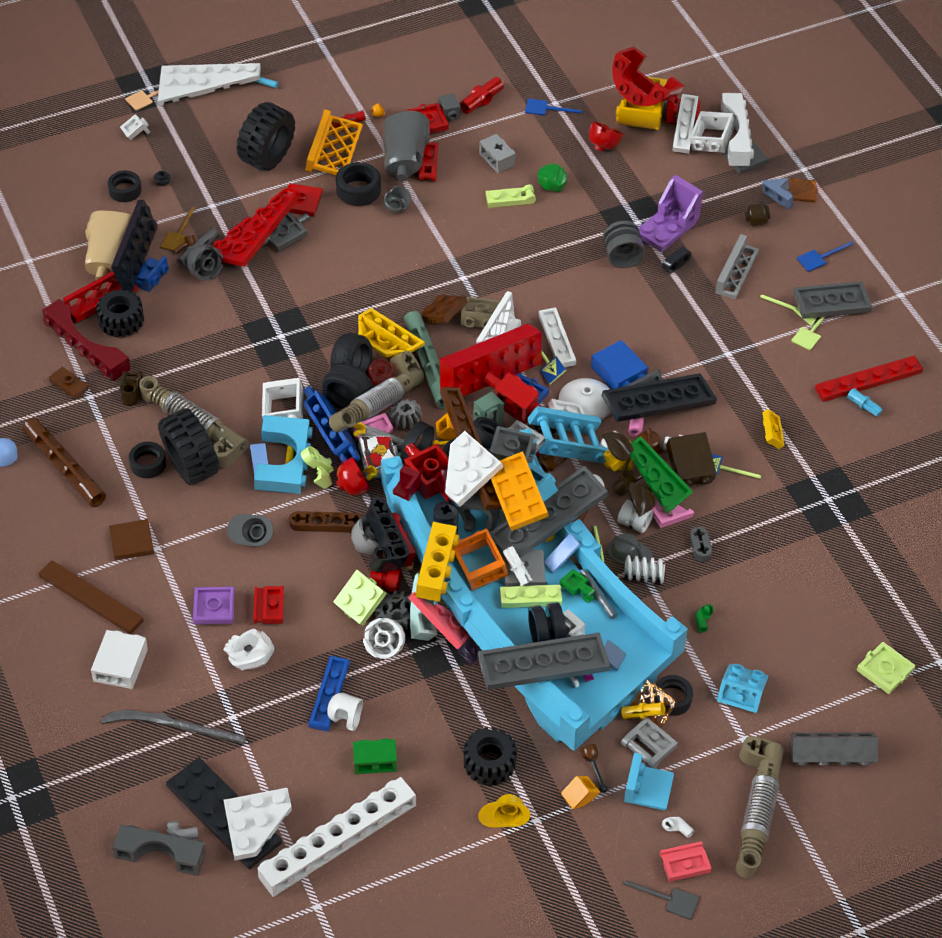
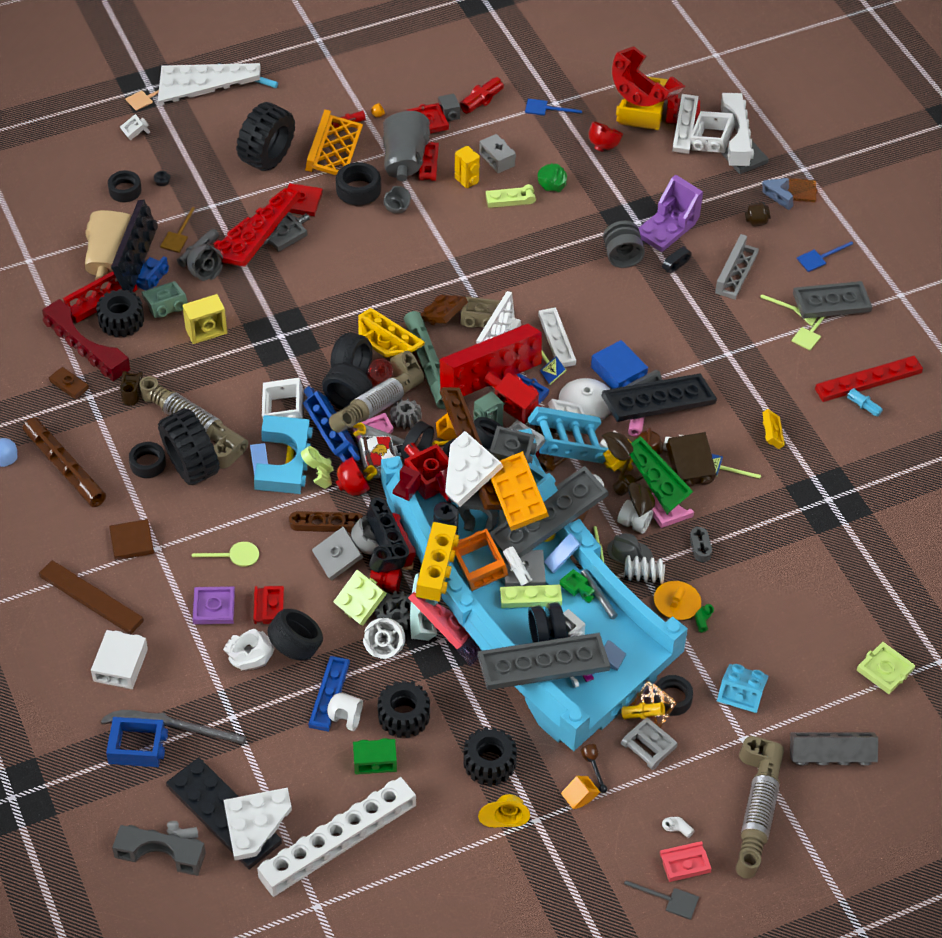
(134, 757): none -> blue window
(164, 299): none -> sand green plate
(190, 240): reddish brown hand -> none
(205, 319): none -> light yellow brick
(241, 554): none -> yellowish green piece
(250, 529): dark grey piece -> none
(295, 634): none -> black tyre
(337, 553): none -> light grey plate
(403, 695): none -> black tyre
(467, 166): none -> yellow brick
(648, 785): medium azure bracket -> none
(677, 600): none -> light orange shield

